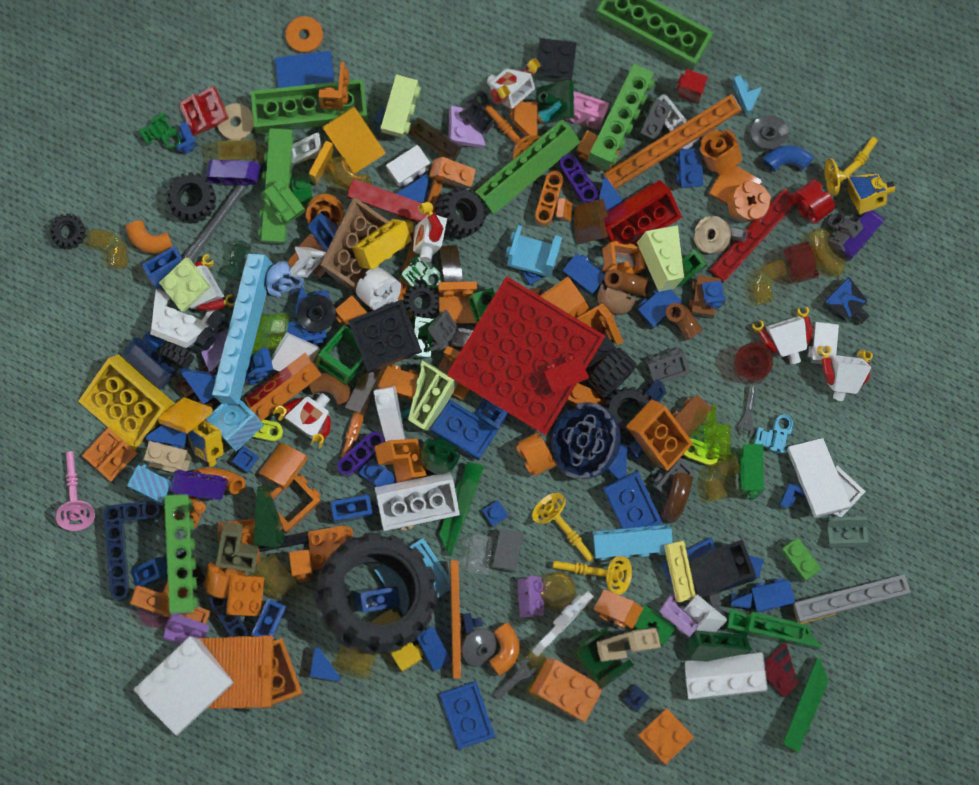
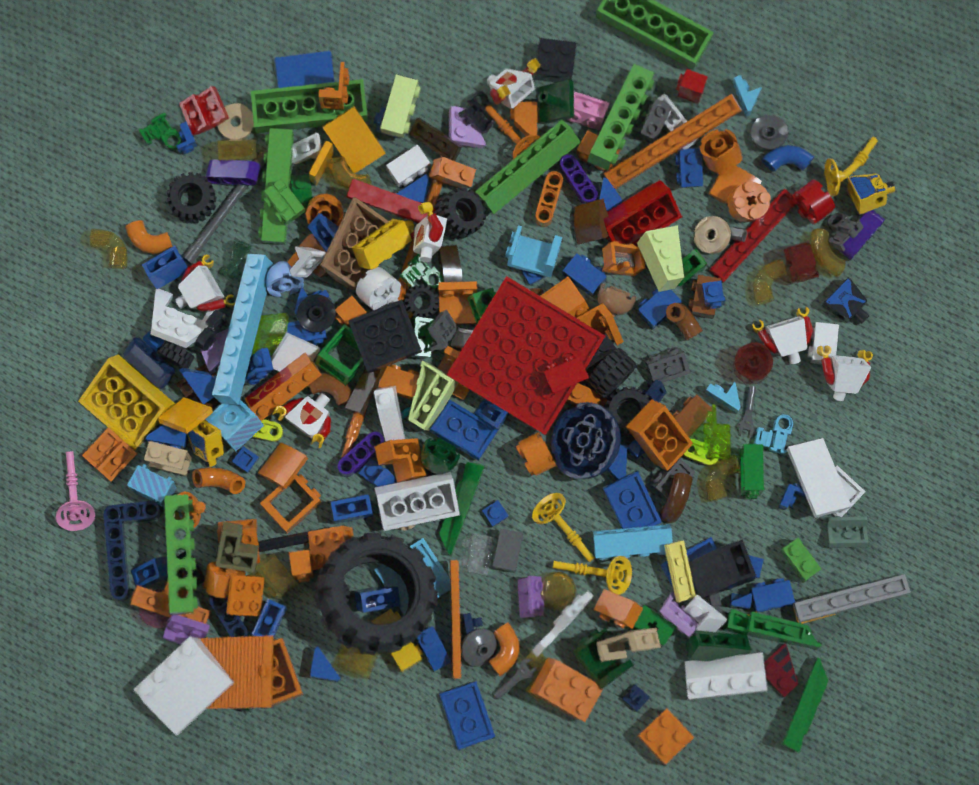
(63, 221): black tyre -> none
(185, 284): yellowish green plate -> none
(198, 484): dark purple beam -> none
(268, 525): dark green slope -> none
(300, 24): orange tile -> none
(544, 115): teal piece -> none
(563, 210): orange plate -> none
(627, 282): dark orange cylinder -> none
(729, 400): none -> medium azure slope

